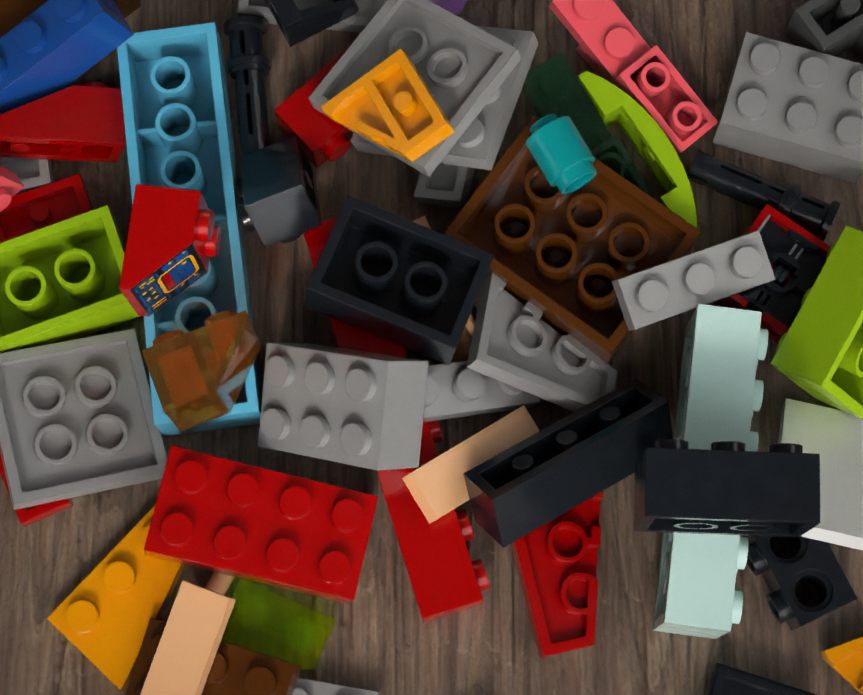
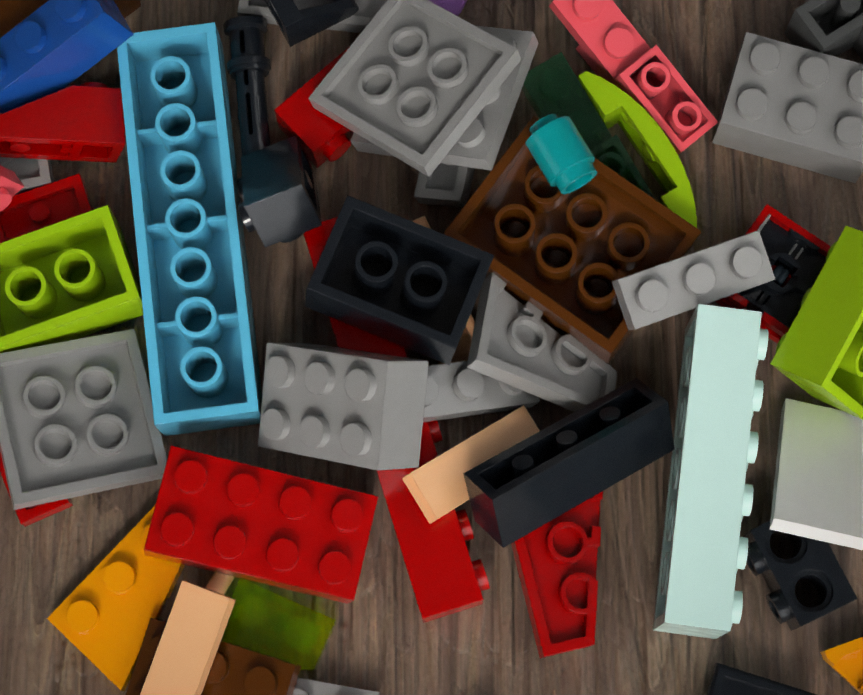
(166, 245): red slope -> none
(203, 369): clear orange slope -> none
(392, 108): light orange wing -> none
(727, 489): black brick -> none
(755, 191): black pin -> none

